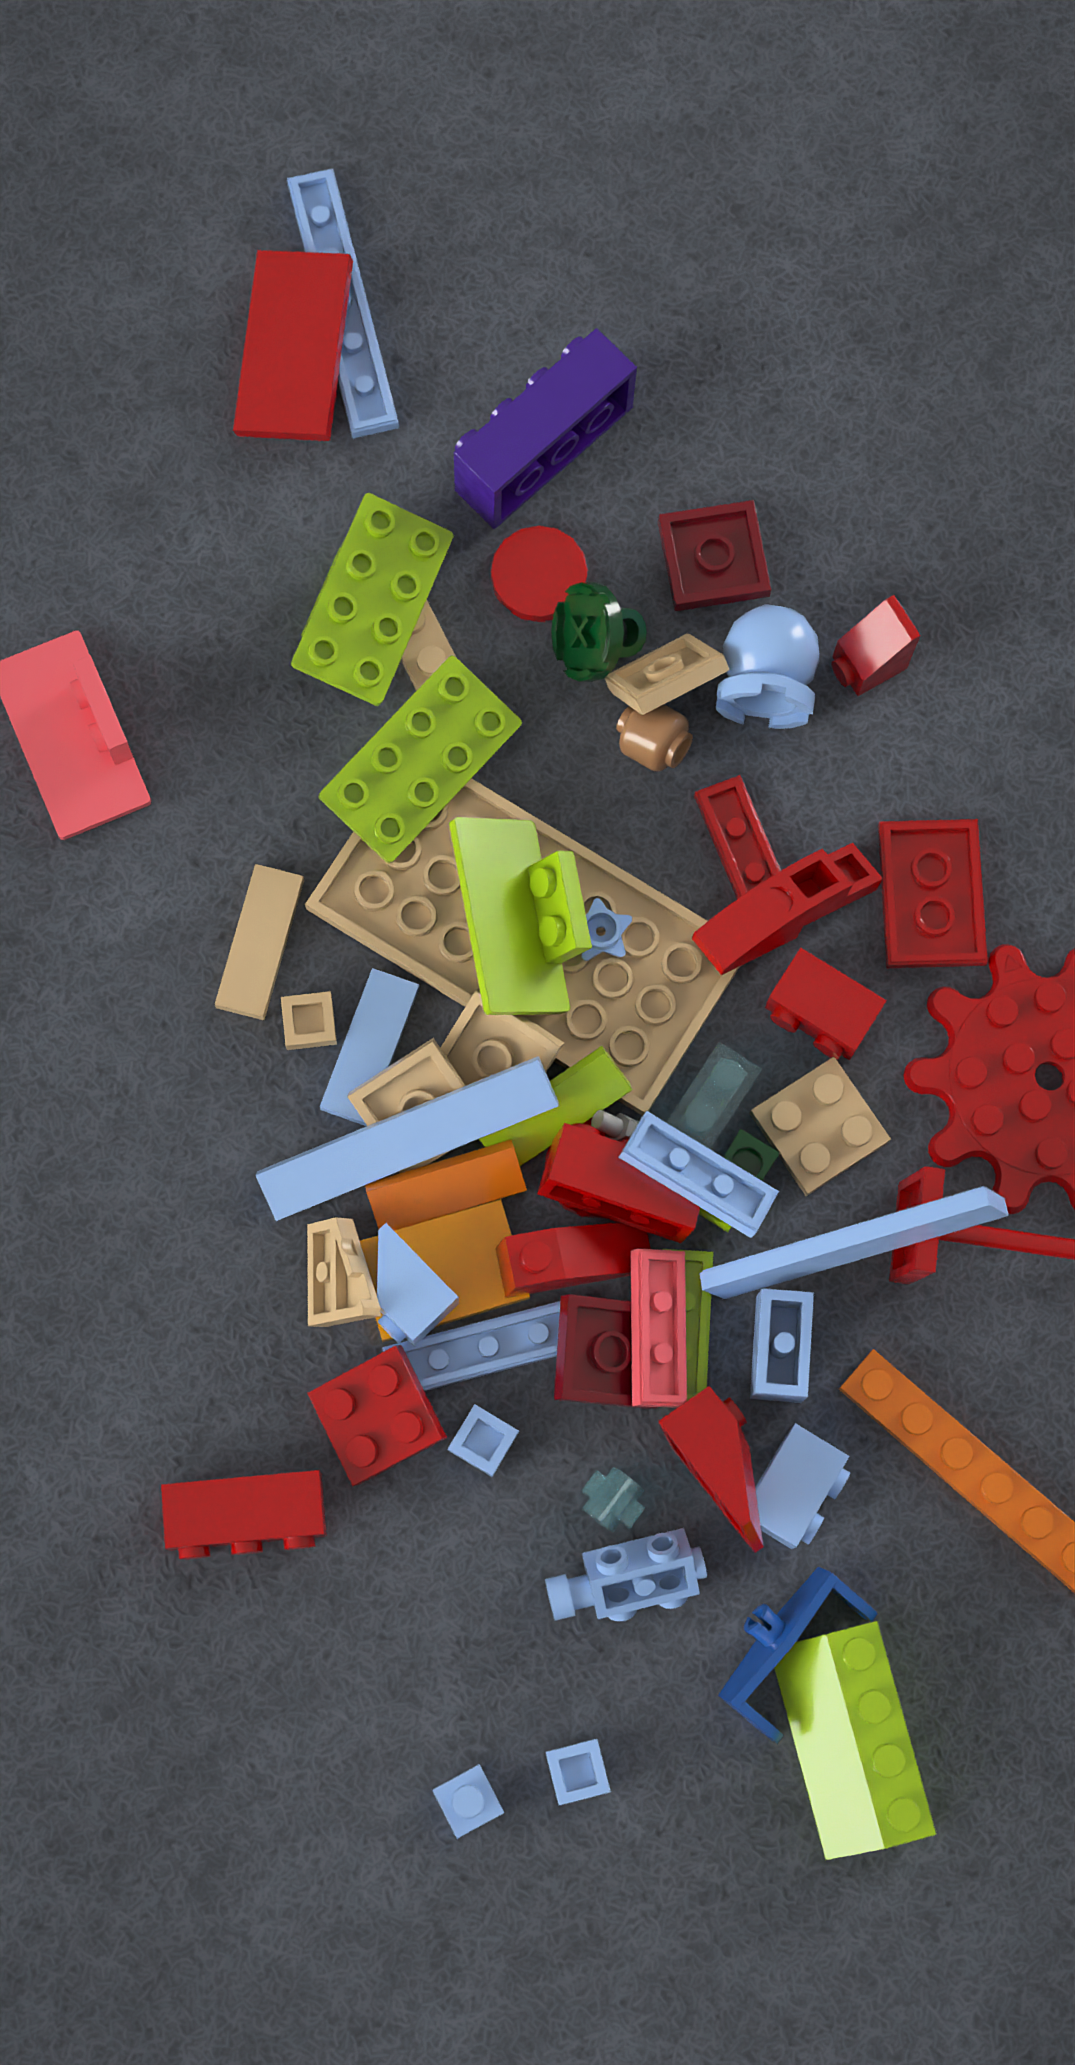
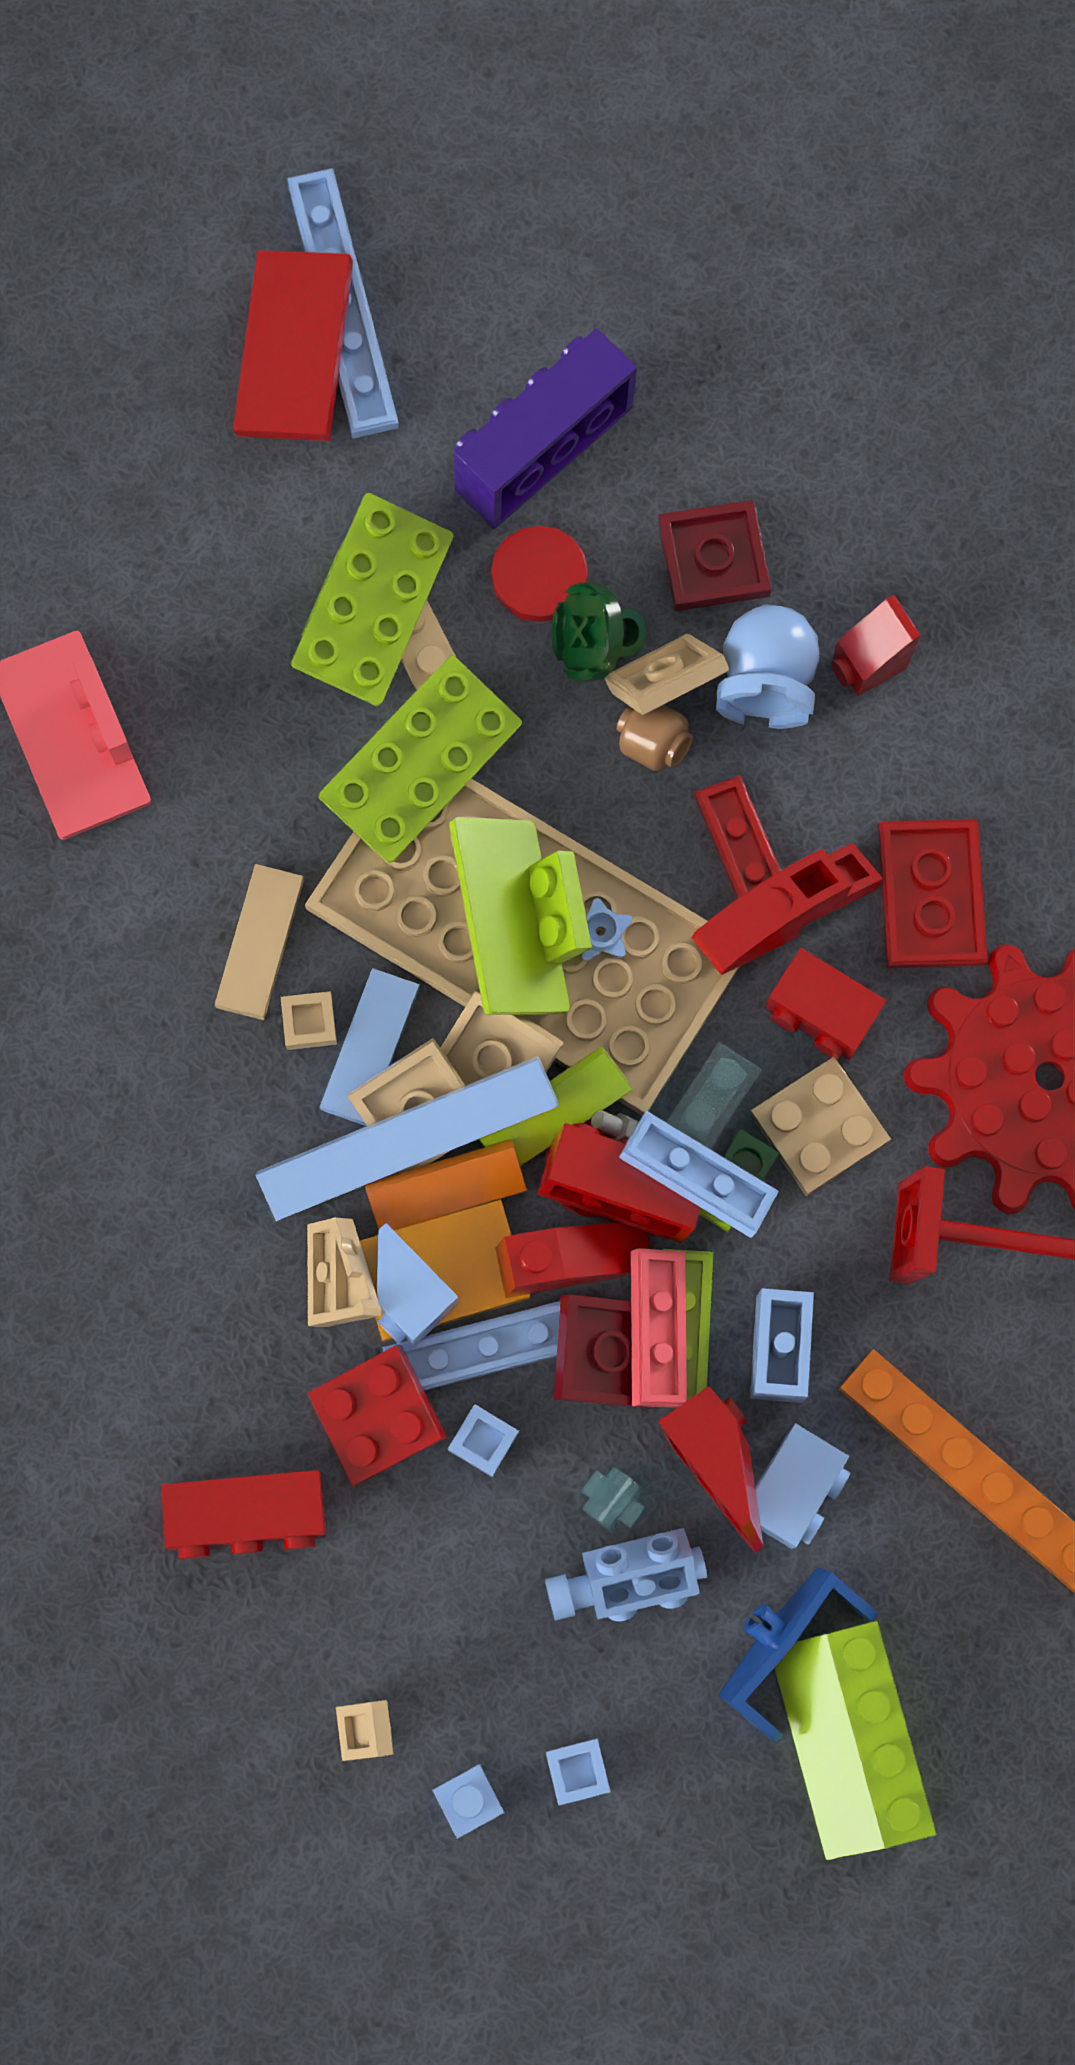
(364, 1730): none -> tan plate
(854, 1242): light blue tile -> none

